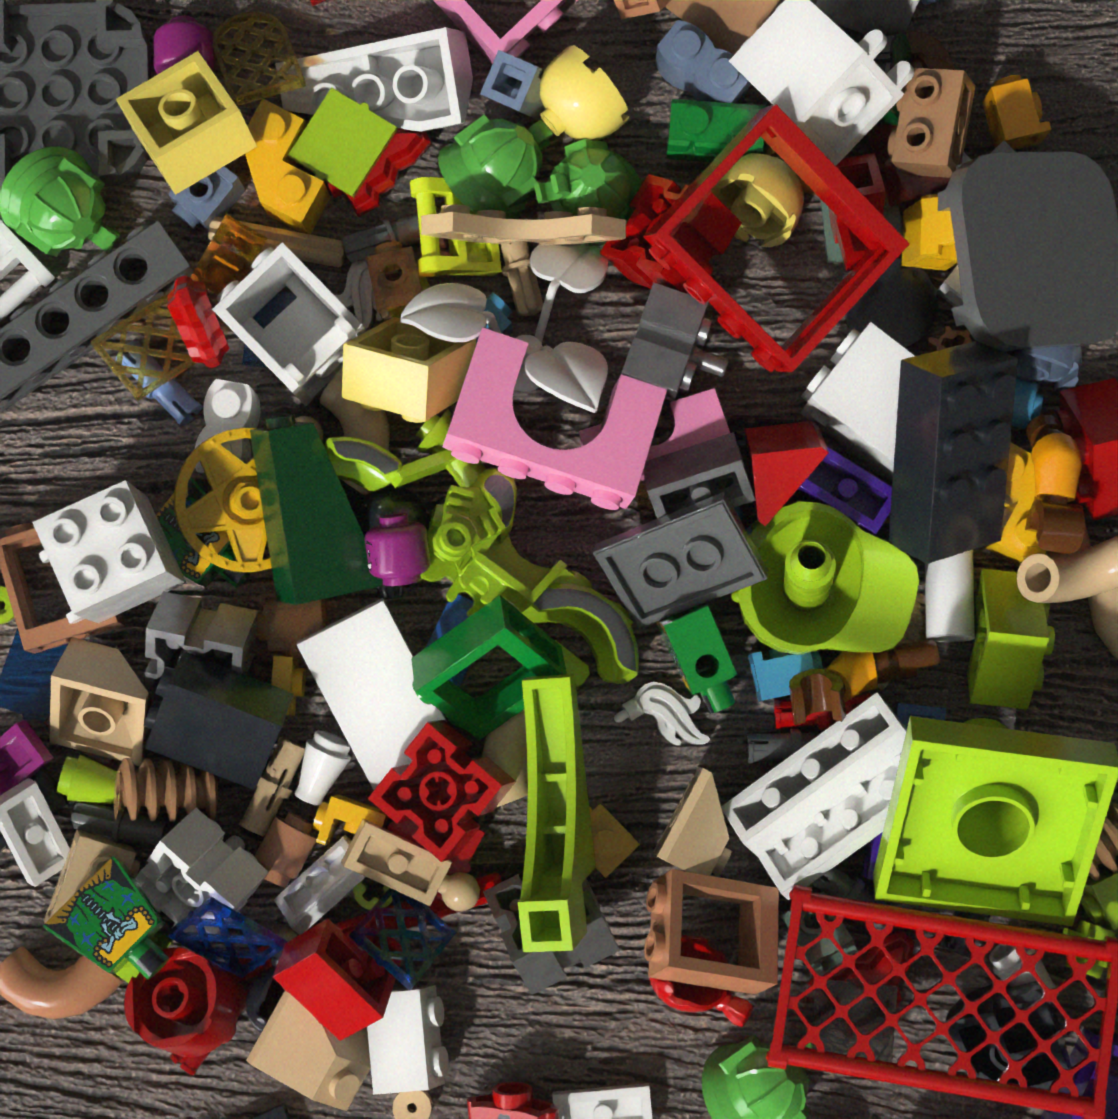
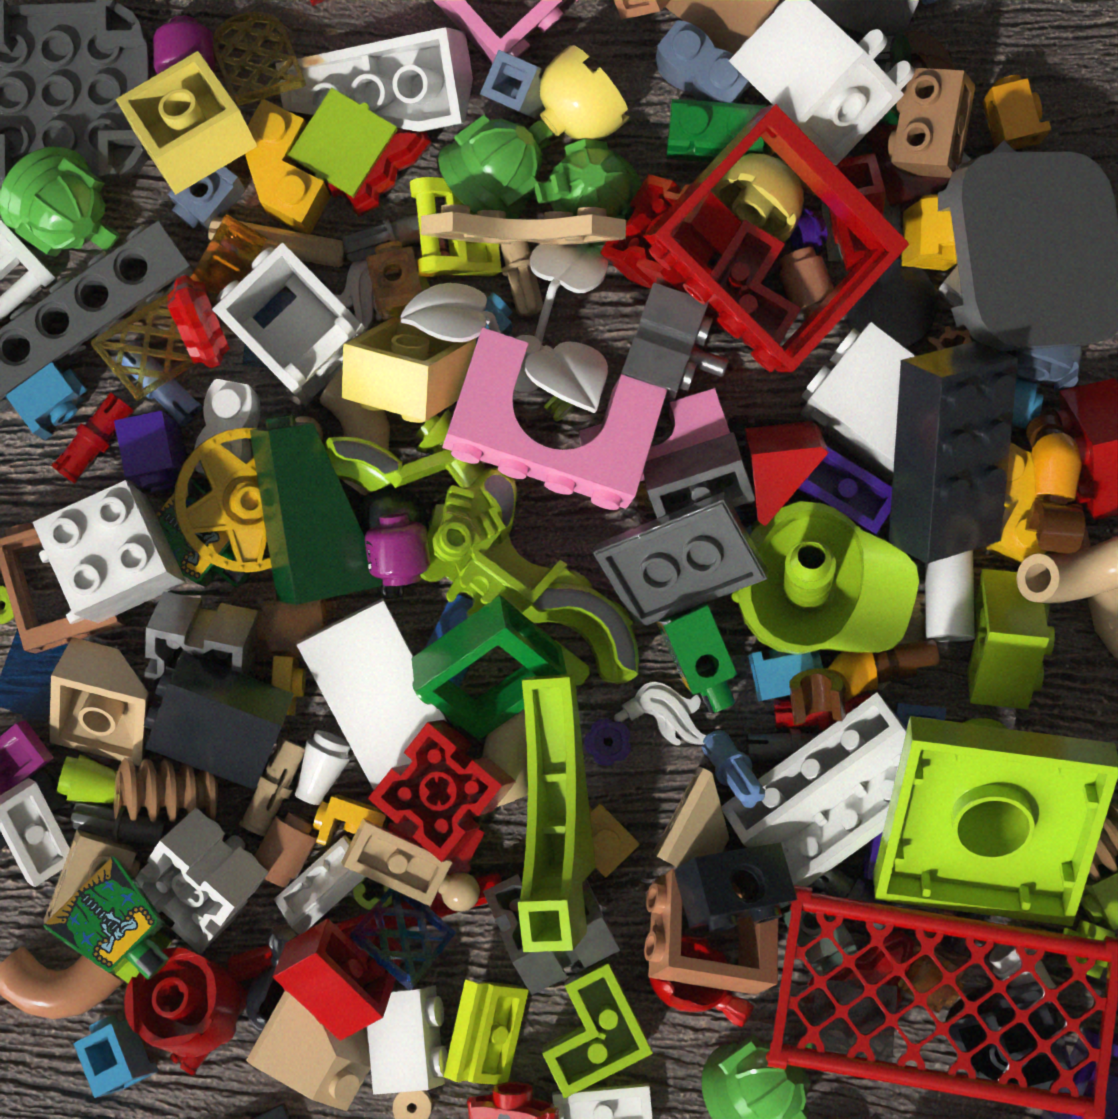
(48, 398): none -> dark azure brick
(91, 438): none -> red pin
(113, 1057): none -> dark azure brick
(151, 450): none -> dark purple brick
(234, 920): clear blue window -> none
(485, 1032): none -> neon yellow plate
(559, 407): none -> lime piece
(605, 1041): none -> lime brick
(617, 732): none -> dark purple plate
(733, 768): none -> medium blue axle
(742, 275): none -> red brick
(757, 871): none -> black brick
(805, 279): none -> nougat brick
(809, 232): none -> dark purple plate
(925, 974): none -> clear orange brick

